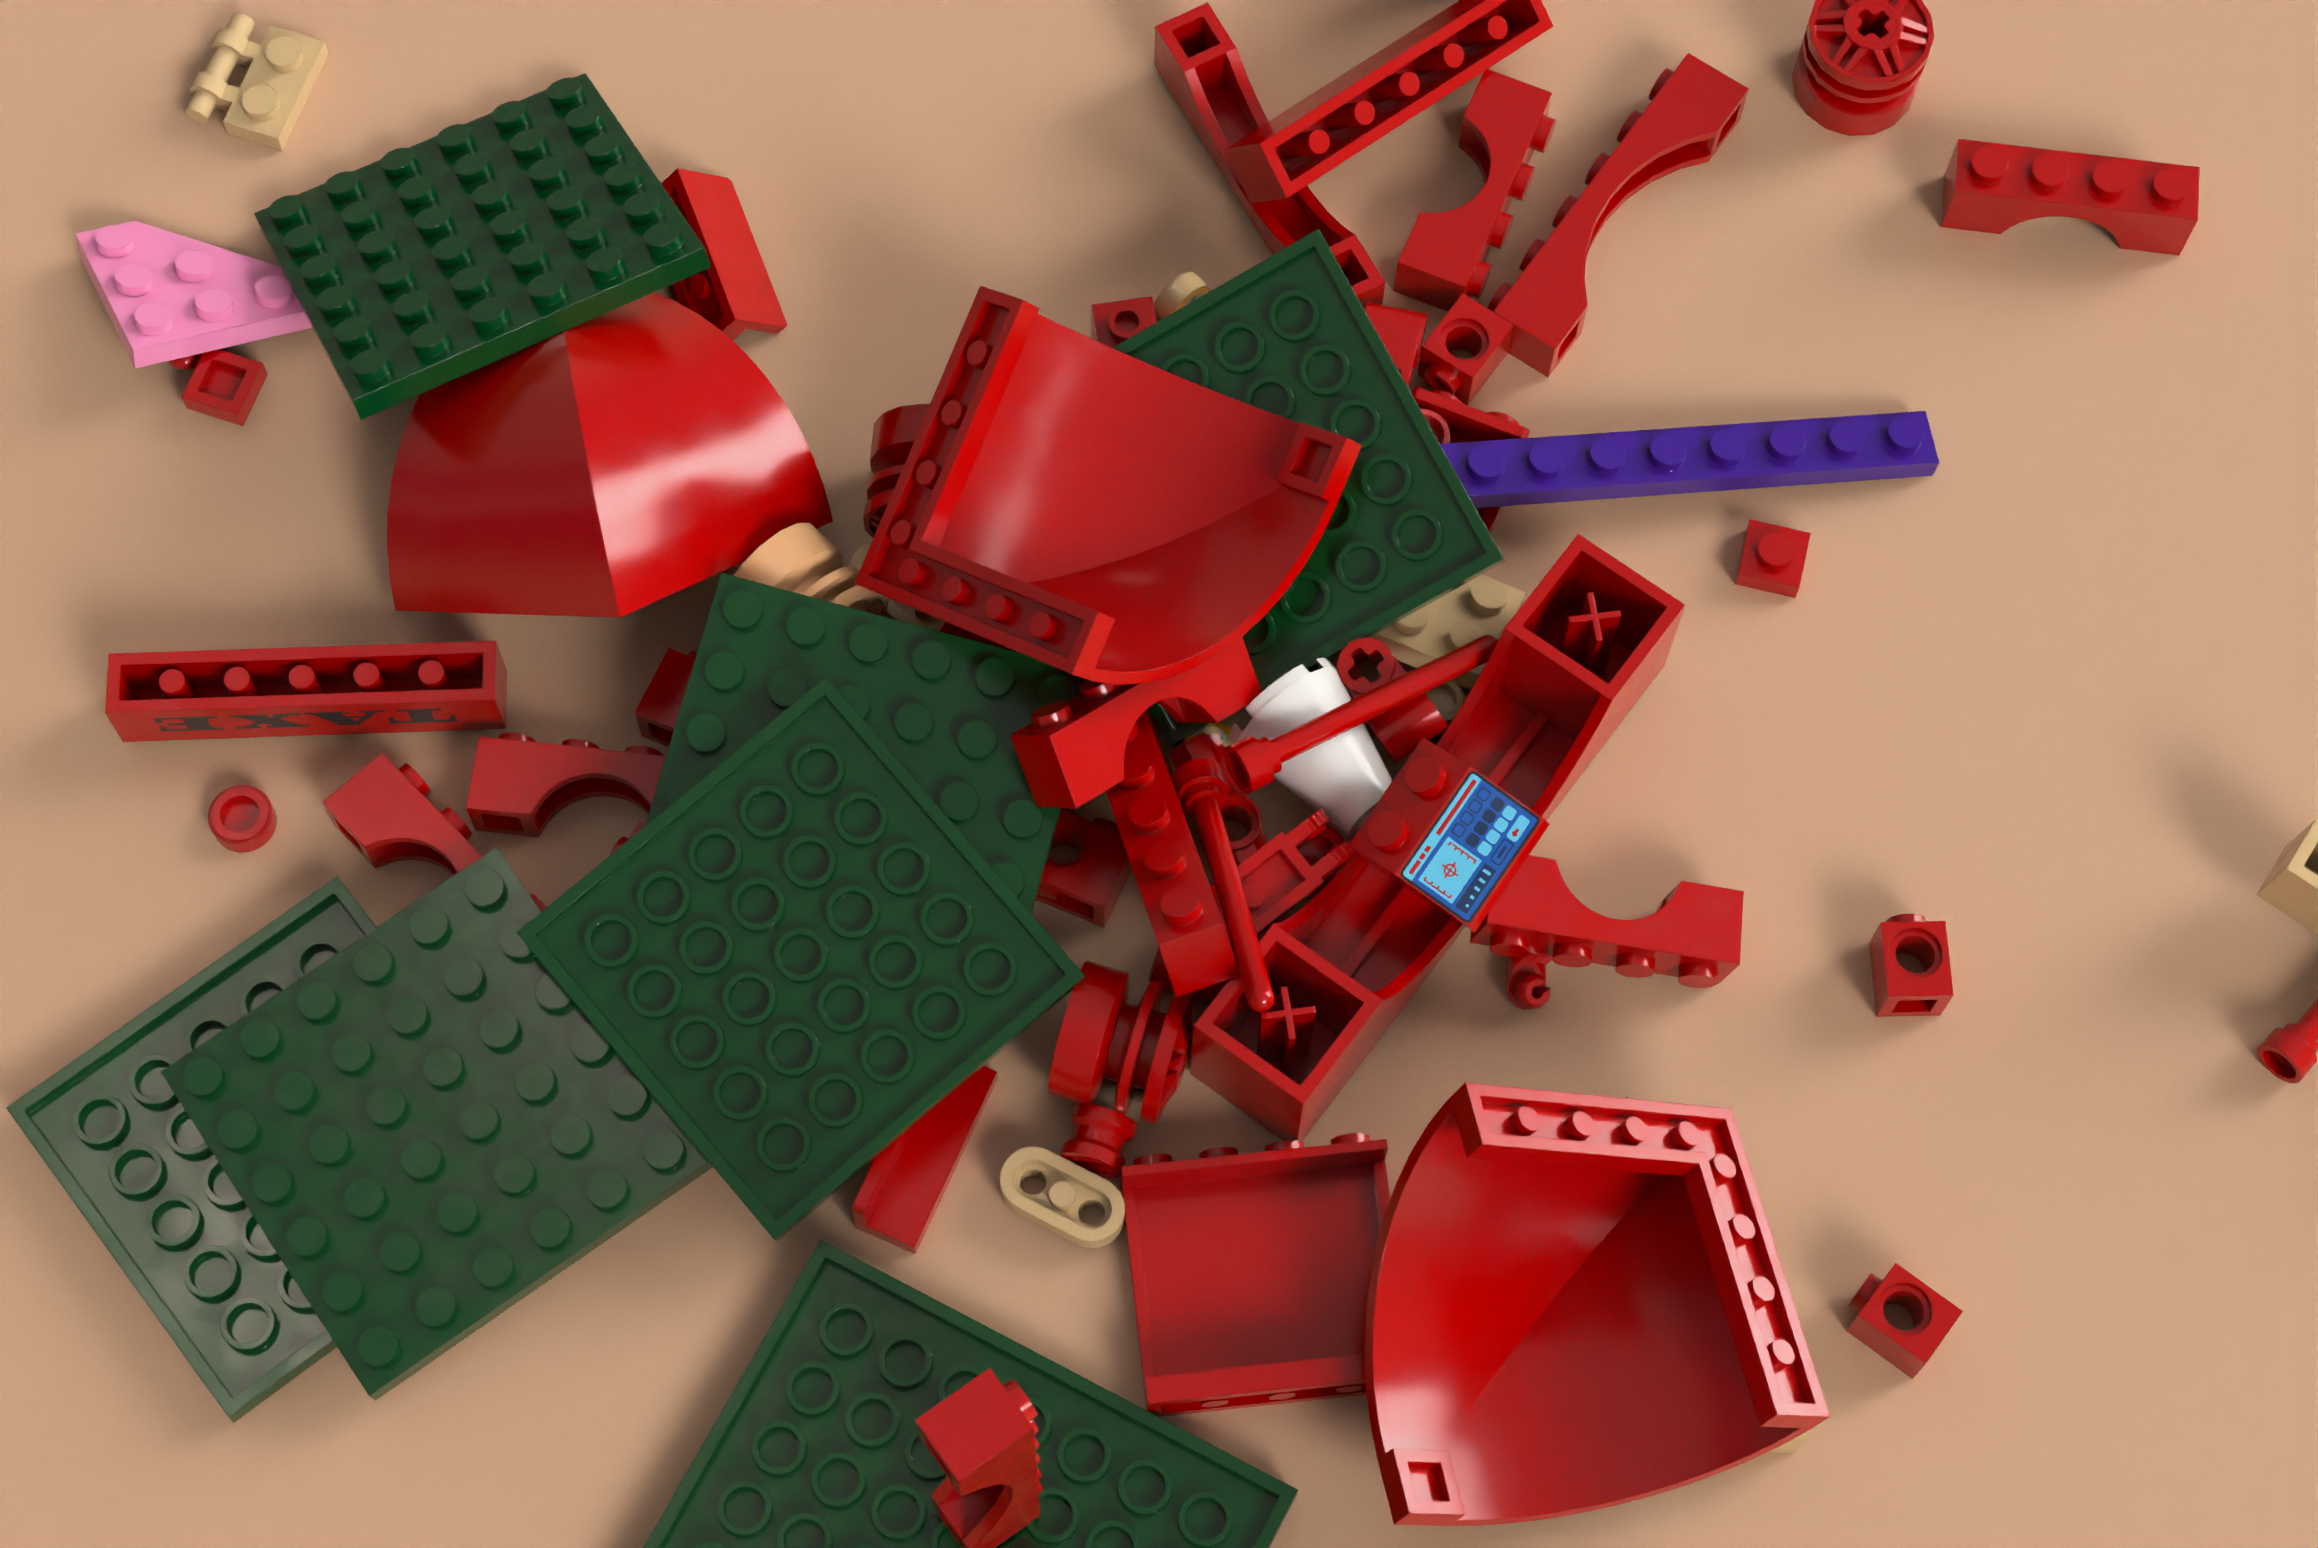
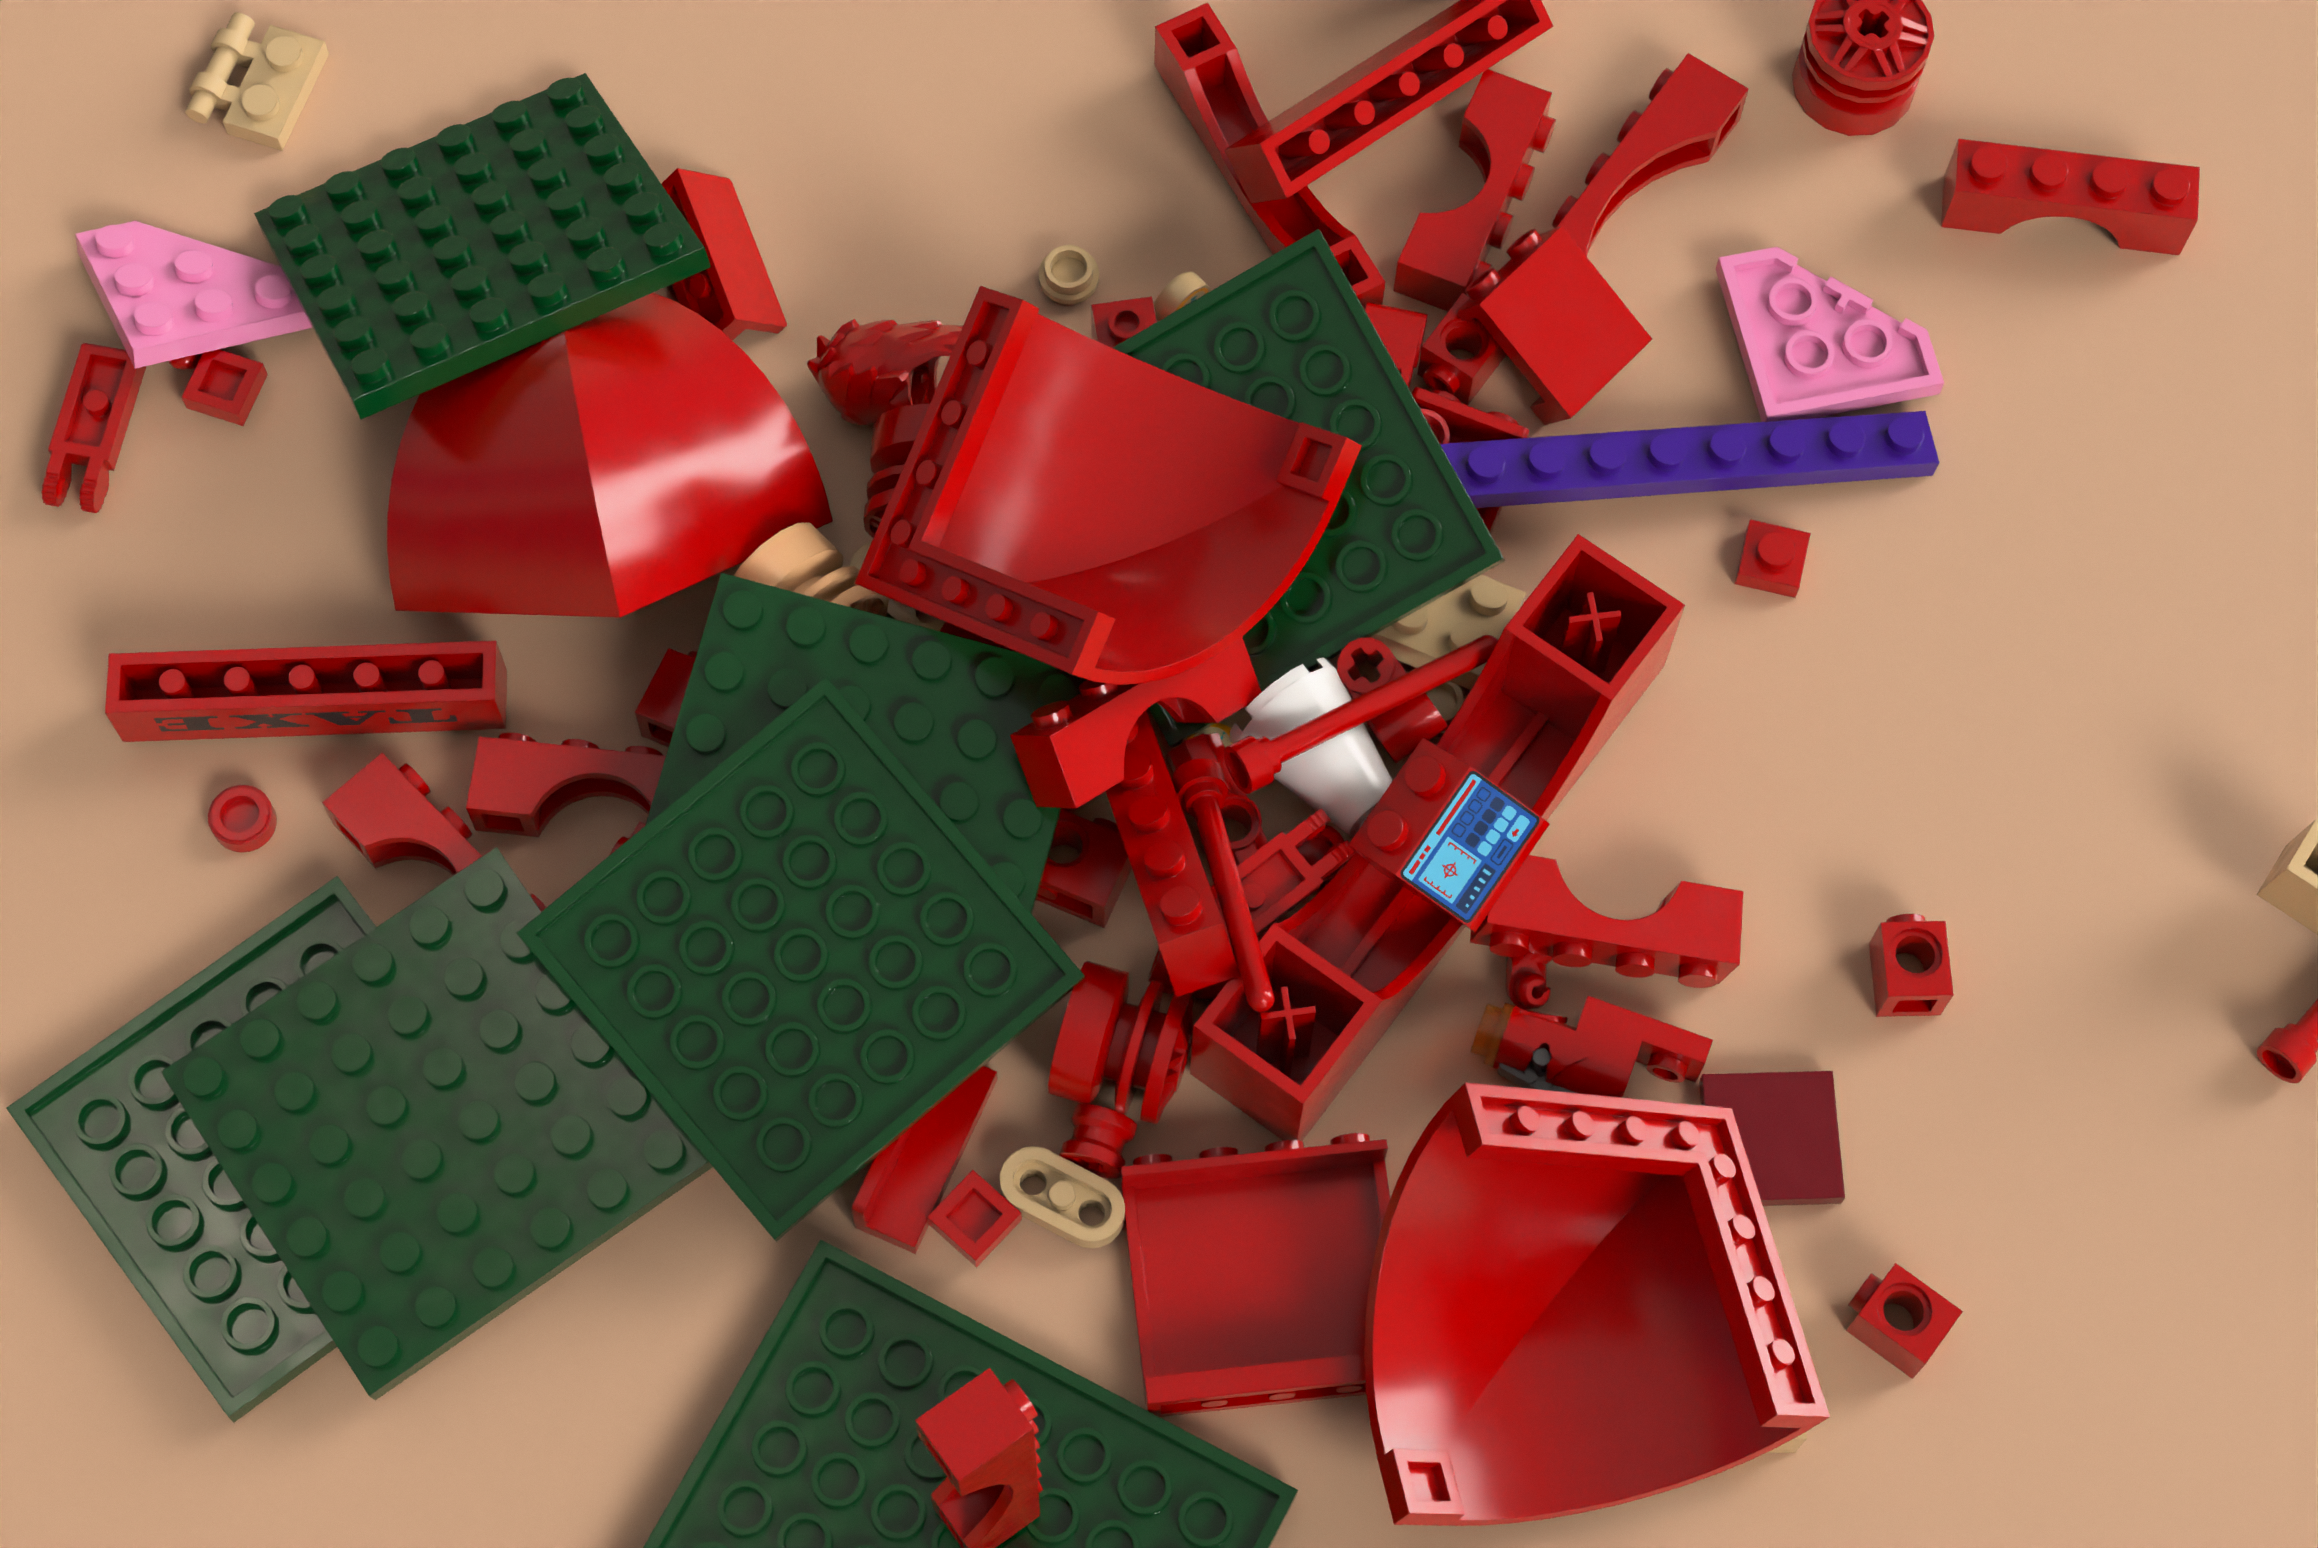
(92, 424): none -> red hinge
(881, 366): none -> red head
(974, 1218): none -> red plate
(1068, 275): none -> tan plate
(1555, 321): none -> red panel
(1590, 1059): none -> red plate
(1786, 1132): none -> dark red tile
(1819, 343): none -> bright pink plate

